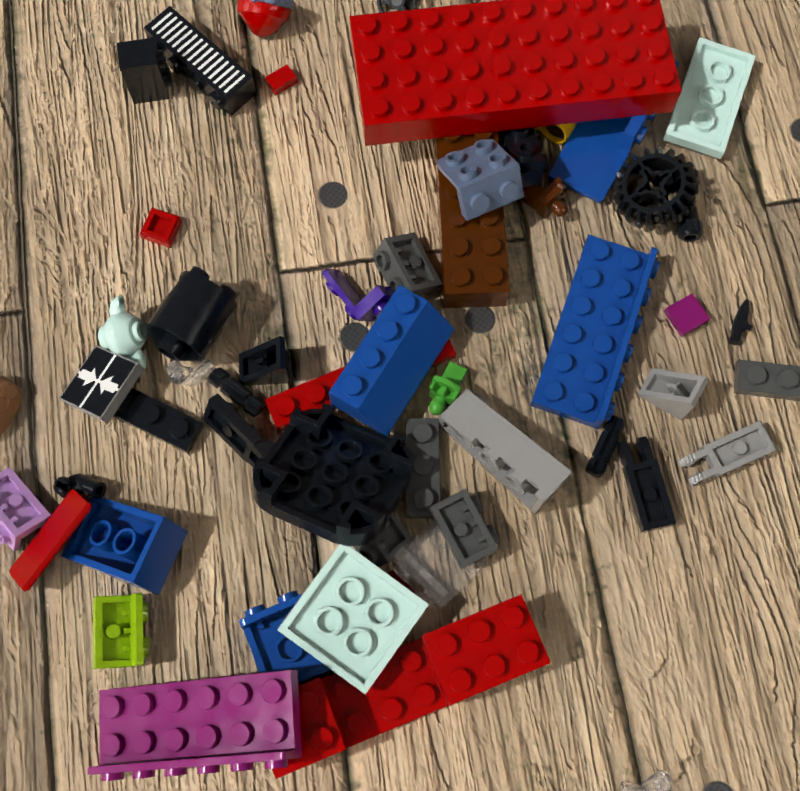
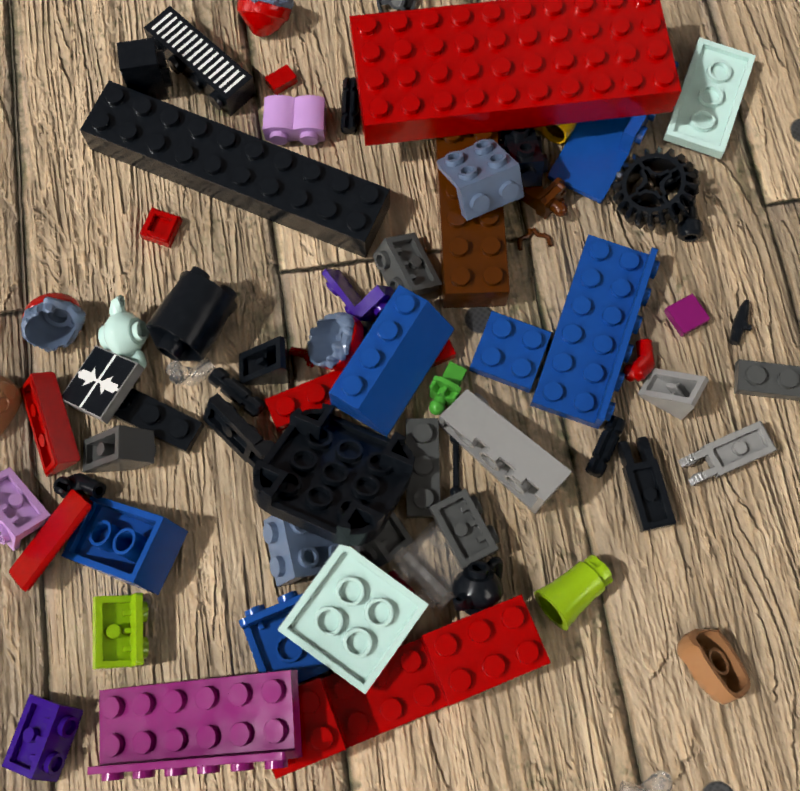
(42, 739): none -> dark purple bracket
(49, 422): none -> red slope
(52, 321): none -> sand blue hair
(119, 450): none -> dark grey slope
(237, 168): none -> black brick
(294, 119): none -> lavender brick
(294, 551): none -> sand blue bracket
(300, 351): none -> red leg
(335, 340): none -> sand blue hair
(349, 106): none -> black axle
(456, 477): none -> black hinge
(478, 586): none -> black piece
(510, 351): none -> blue plate
(536, 233): none -> reddish brown piece
(573, 591): none -> lime plant
(643, 364): none -> red arm
(714, 665): none -> medium nougat piece

